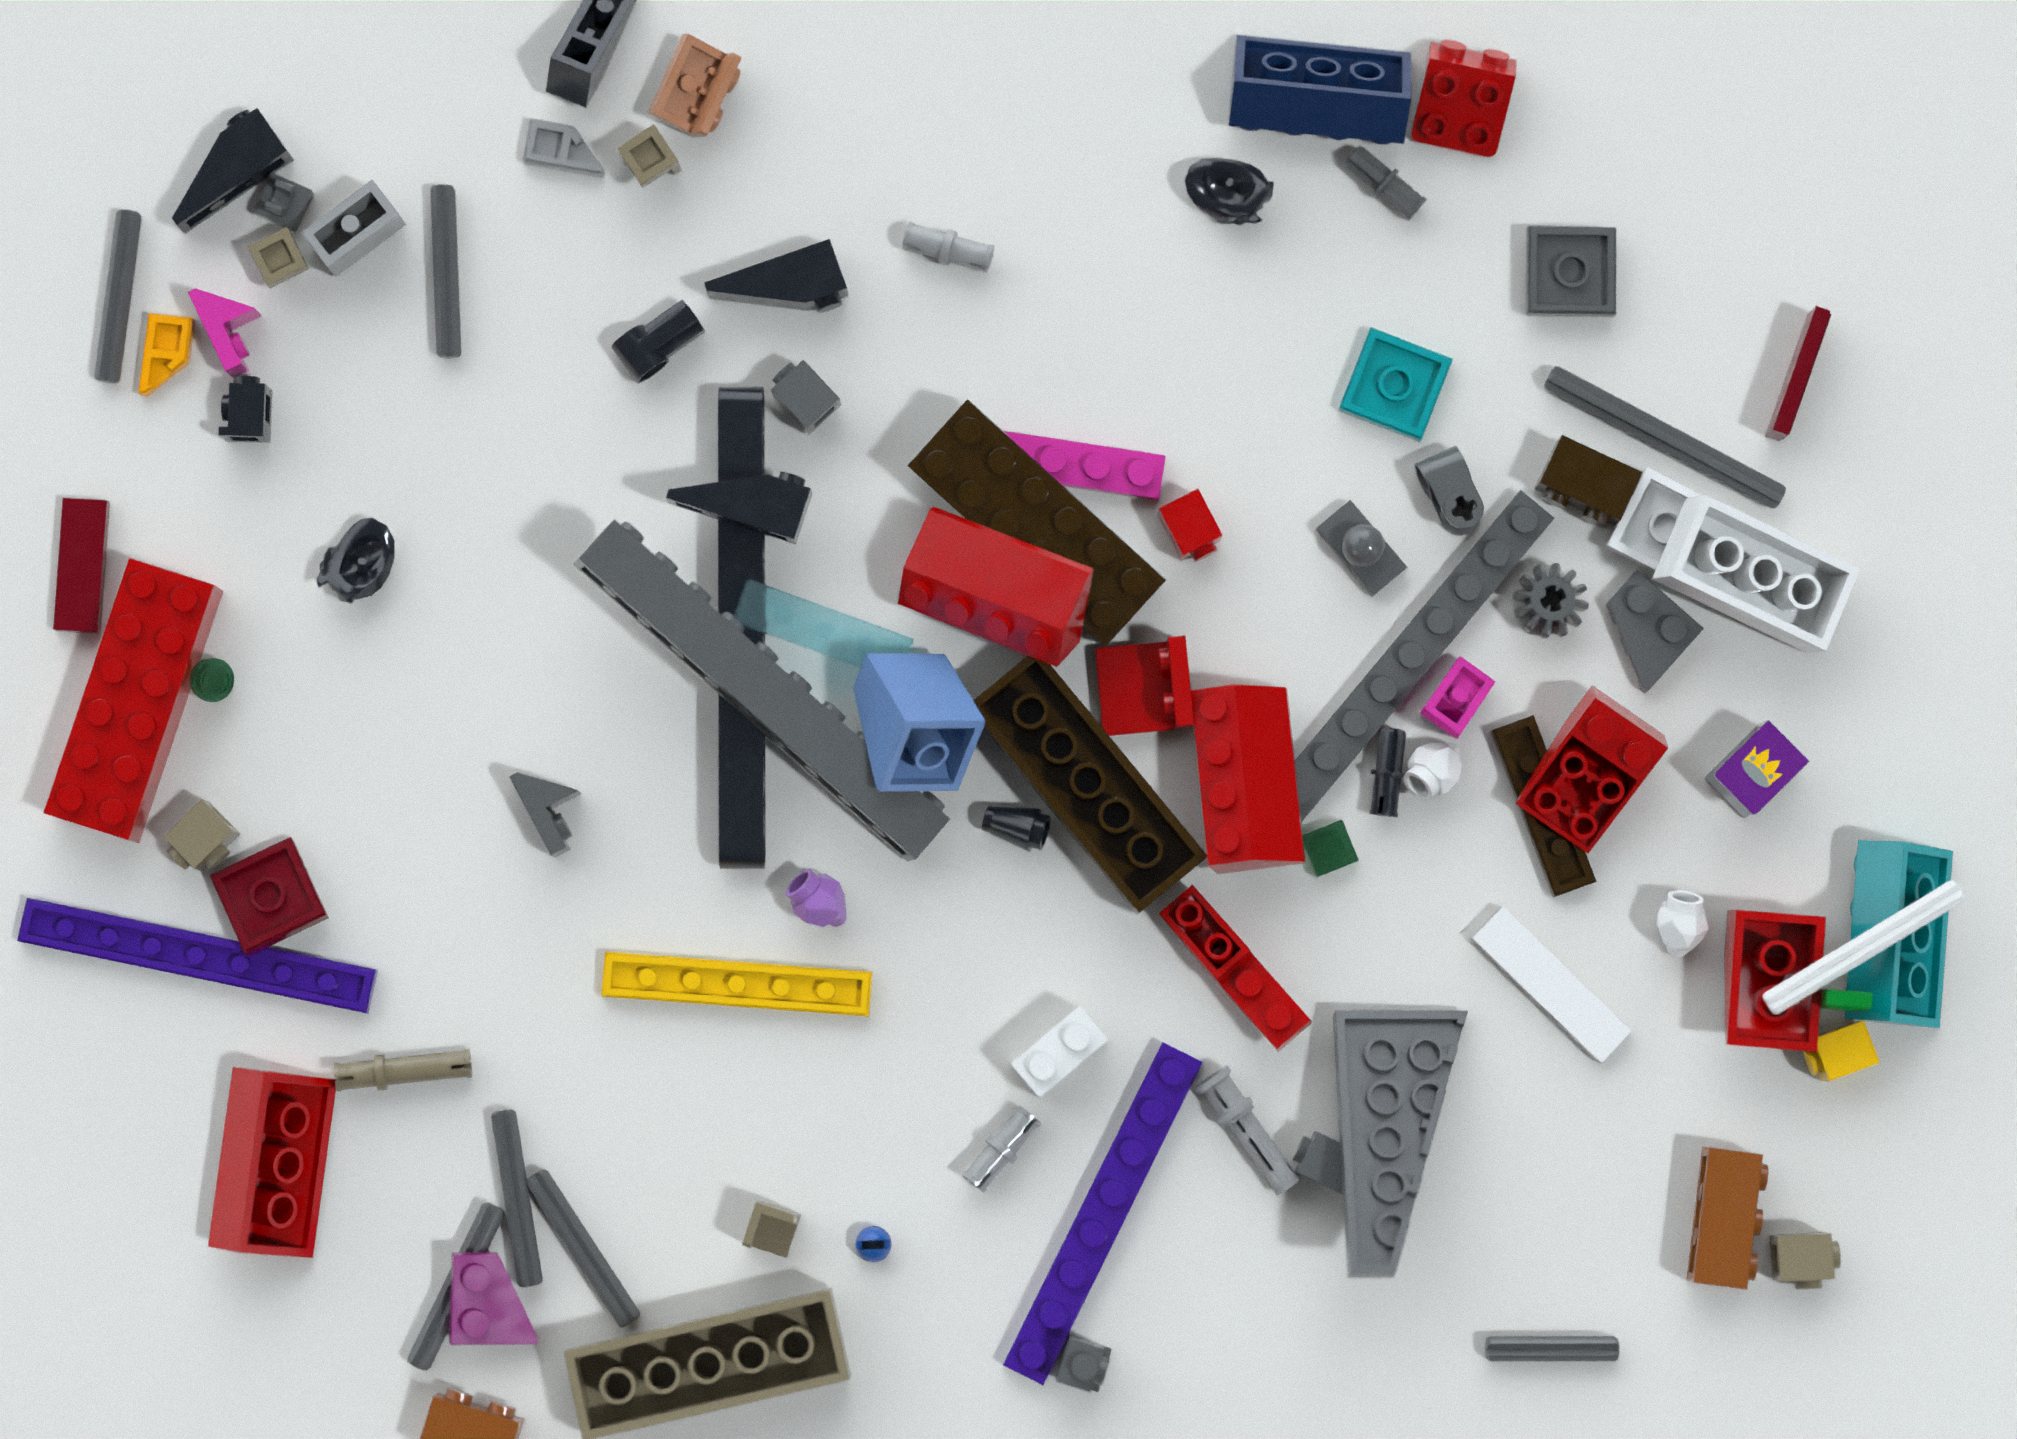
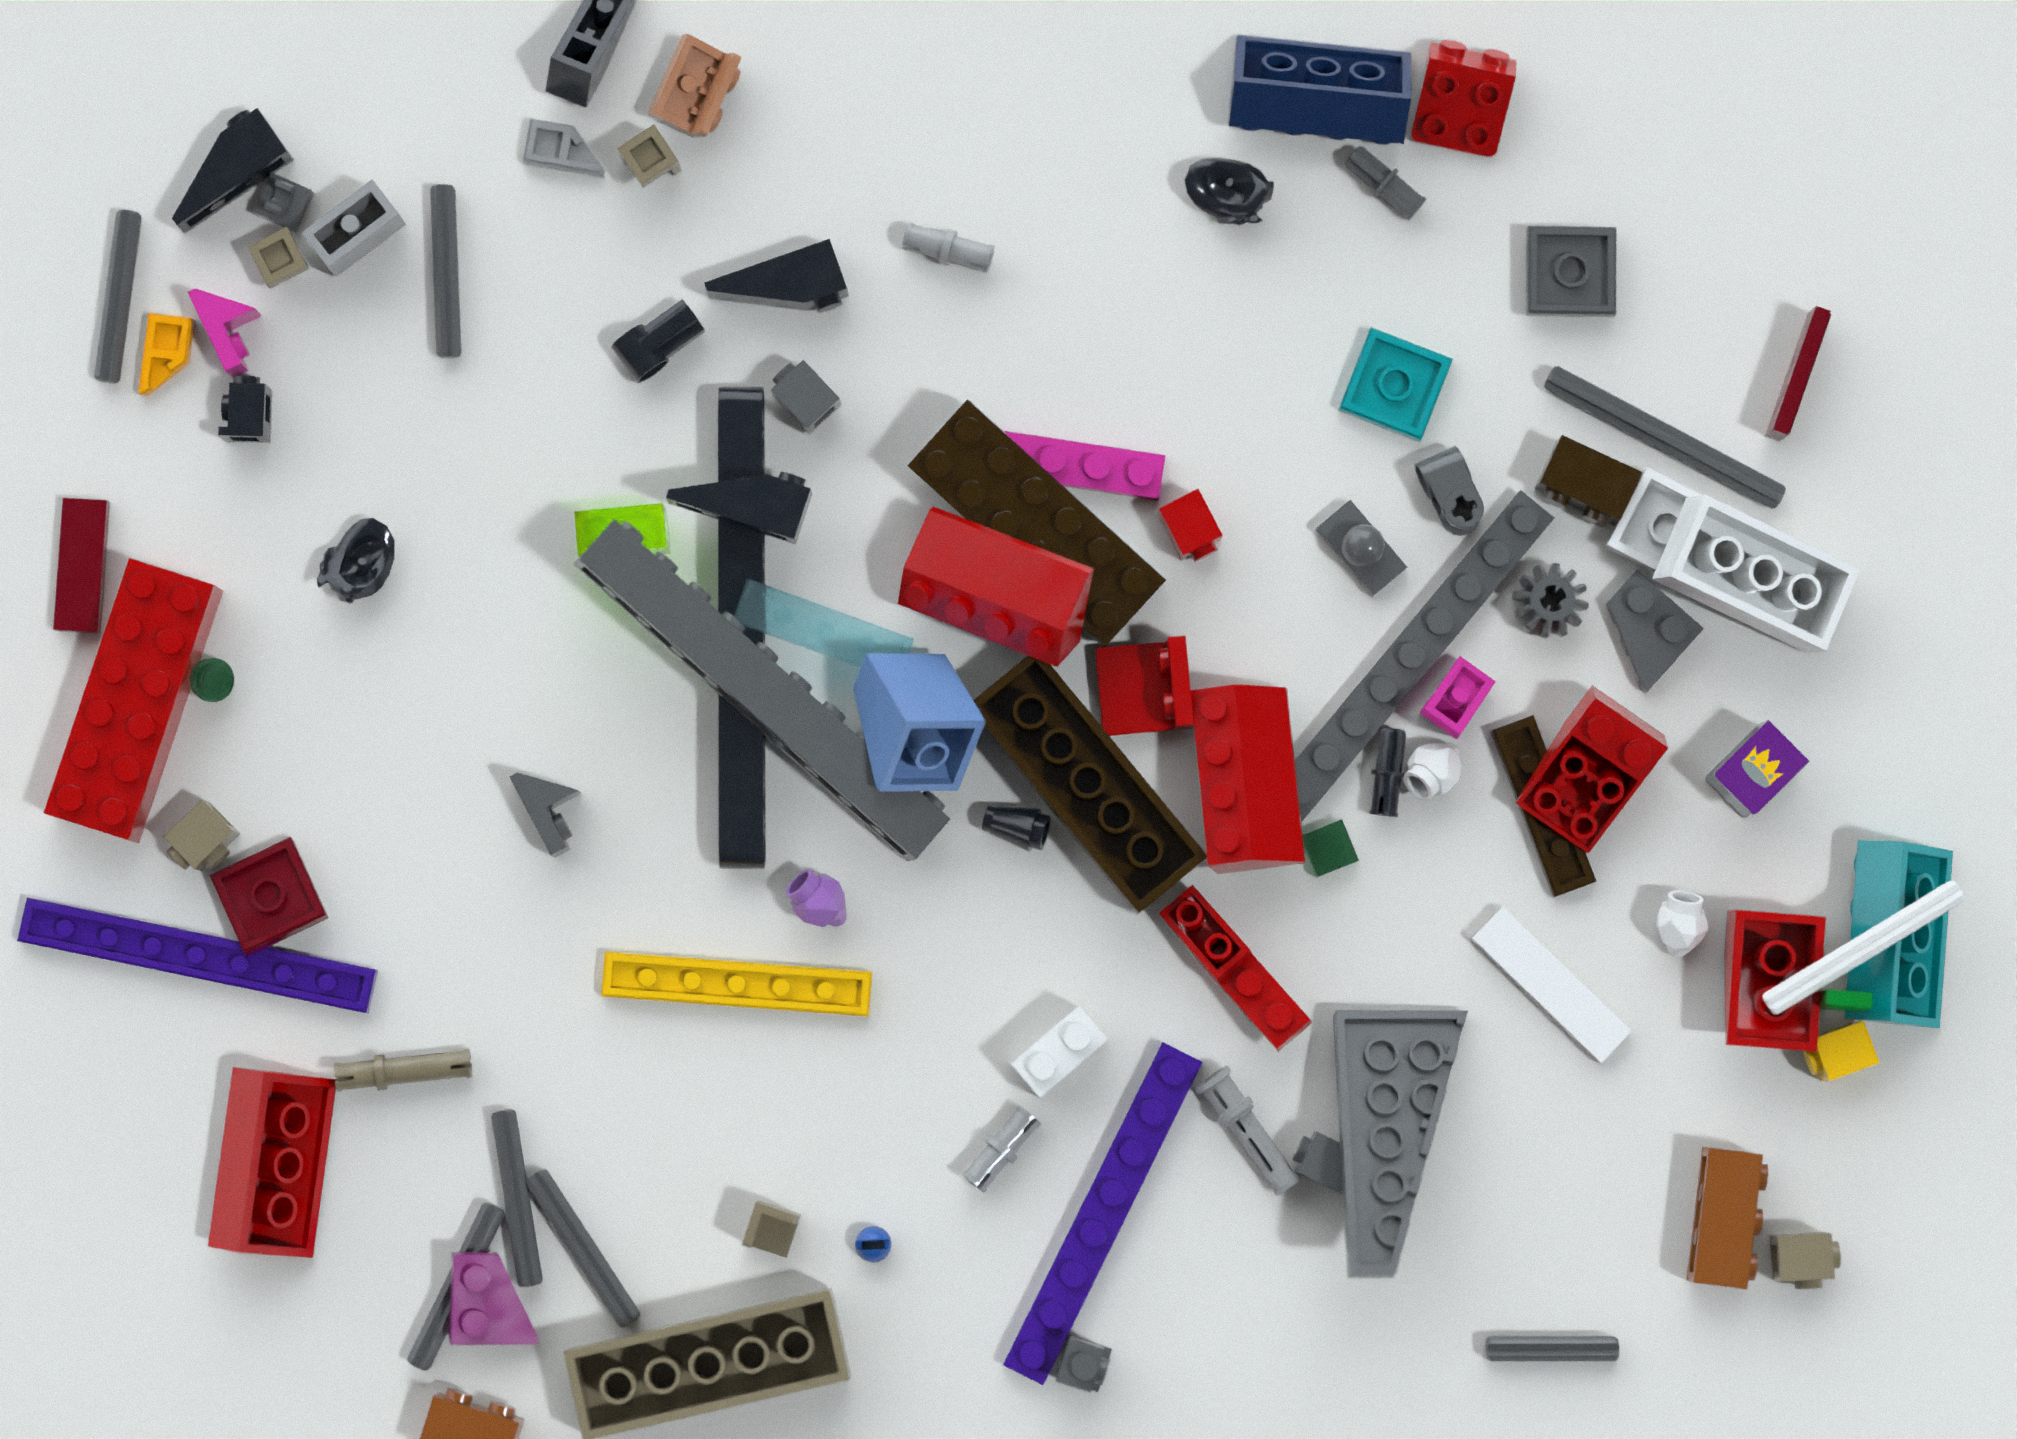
(648, 519): none -> clear neon green brick

